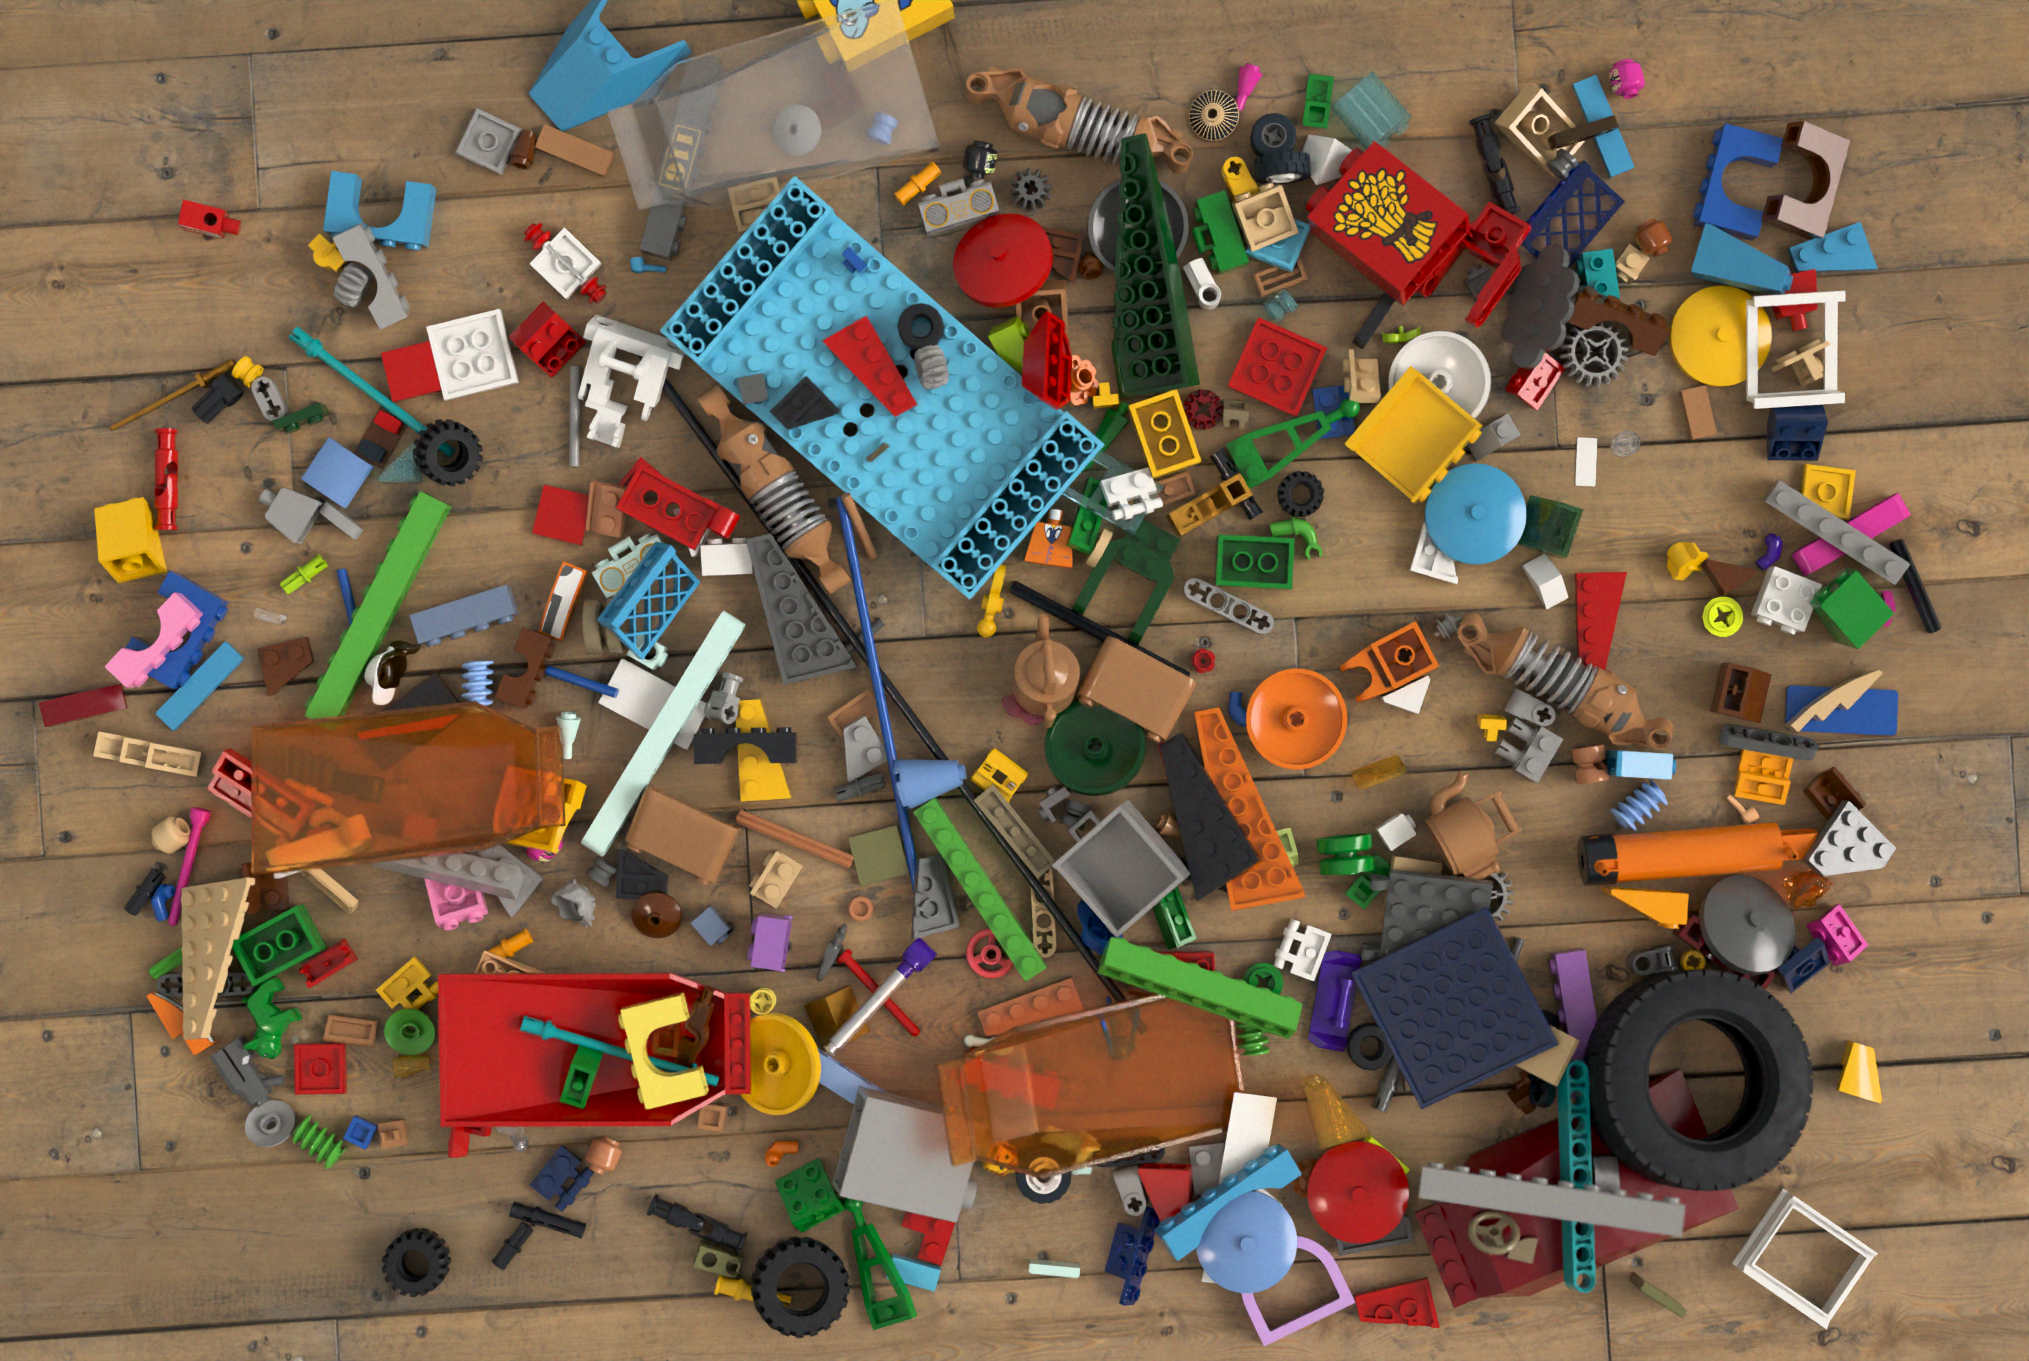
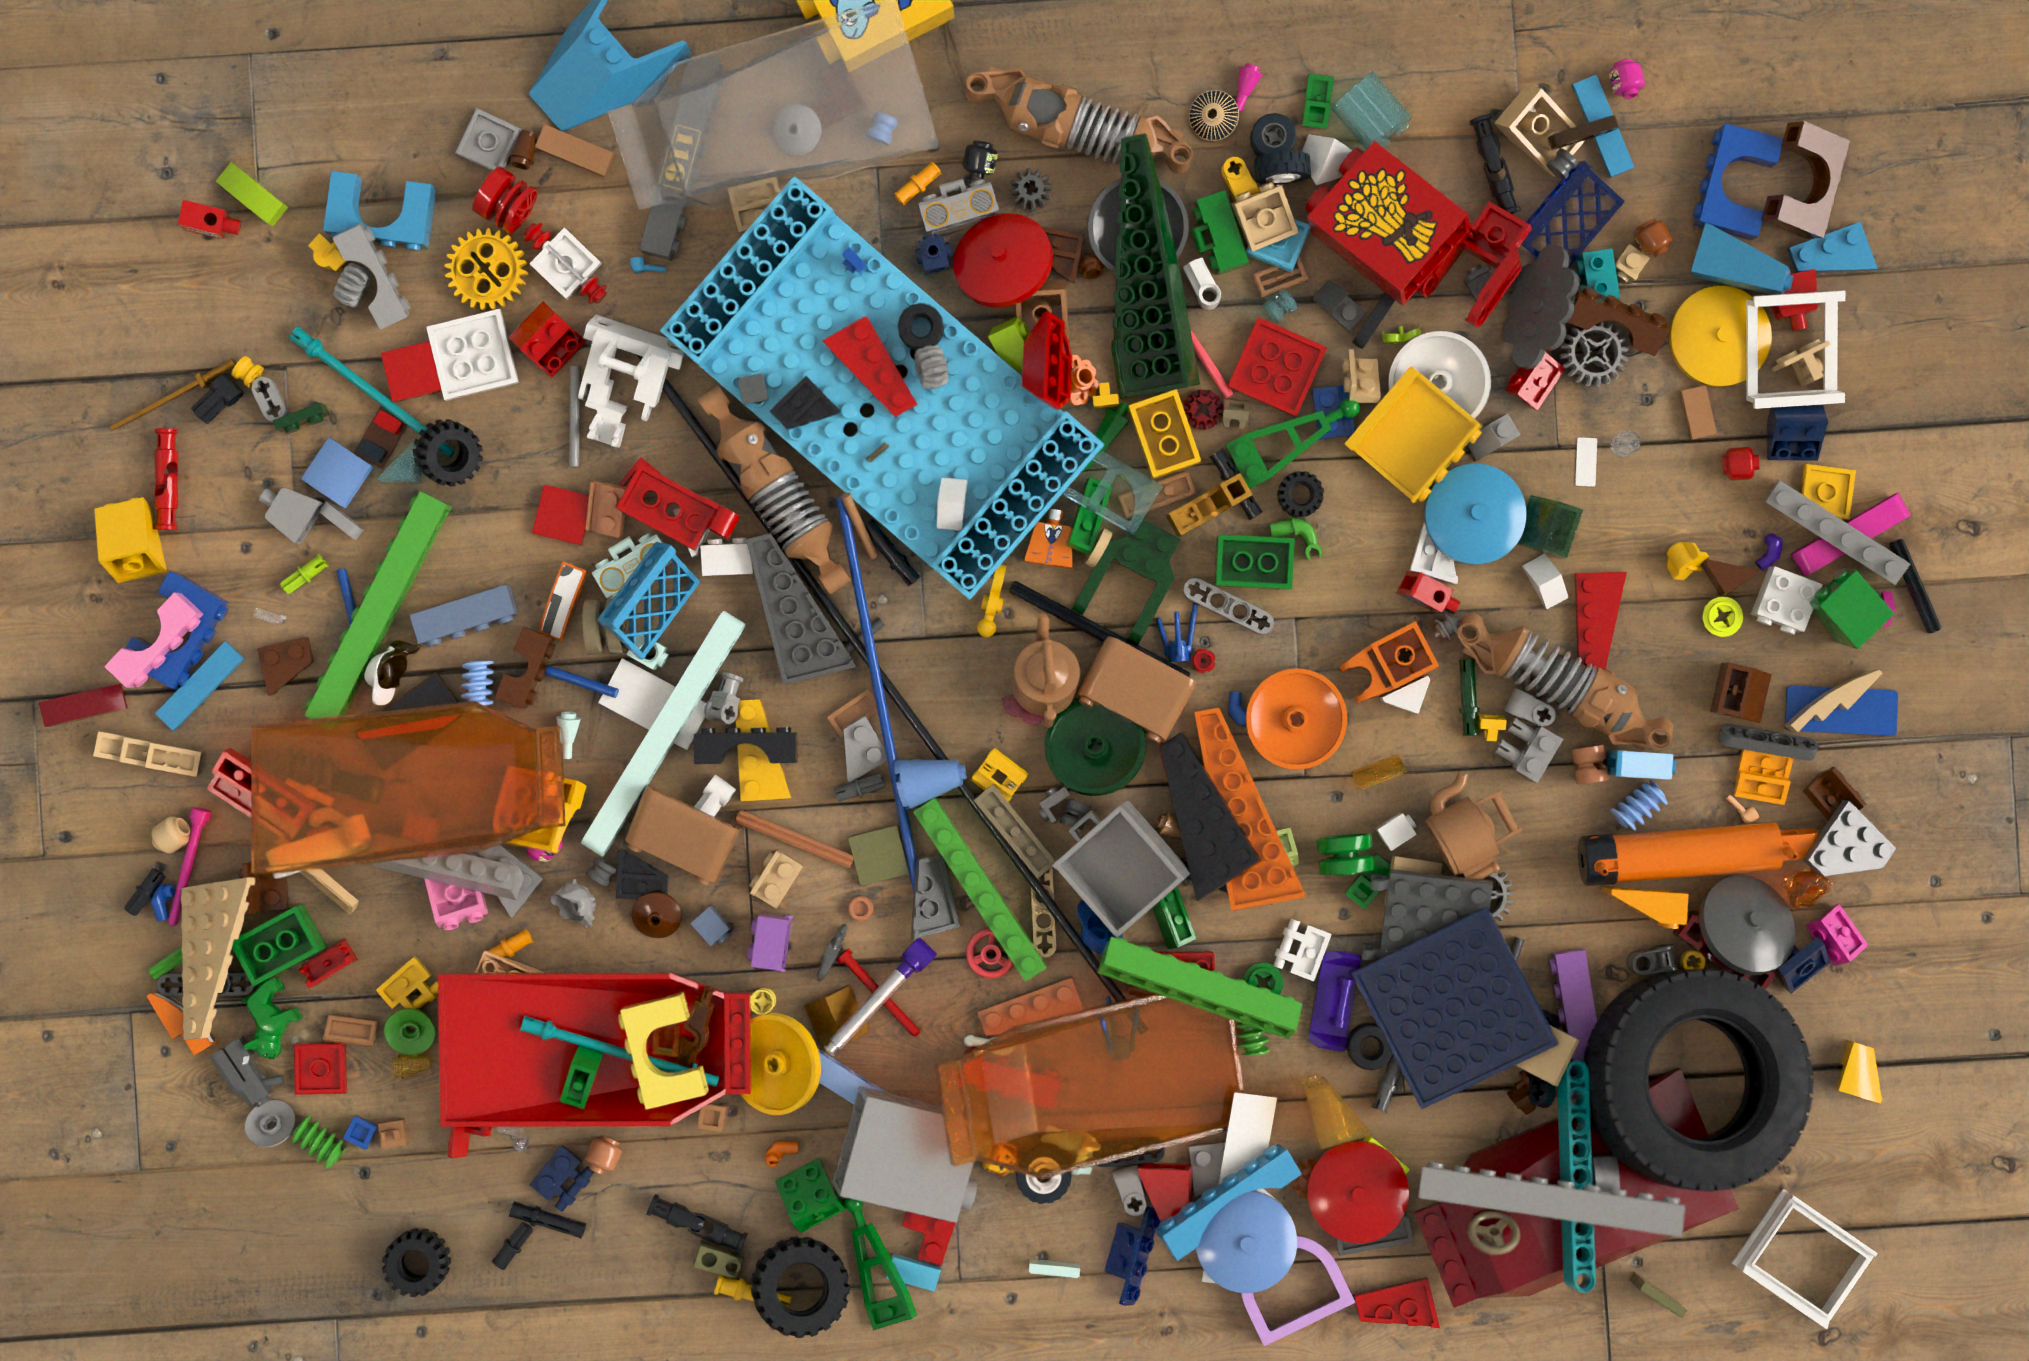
(251, 194): none -> lime slope
(469, 284): none -> yellow gear
(503, 199): none -> red wheel
(715, 796): none -> white piece
(896, 560): none -> black pin
(936, 262): none -> dark blue brick
(951, 504): none -> white slope
(1130, 487): white plate -> none
(1179, 648): none -> blue plant
(1211, 368): none -> coral bar
(1339, 305): none -> dark grey slope
(1421, 588): none -> torso
(1468, 697): none -> dark green pin
(1524, 1250): dark tan tile -> none
(1740, 463): none -> red head

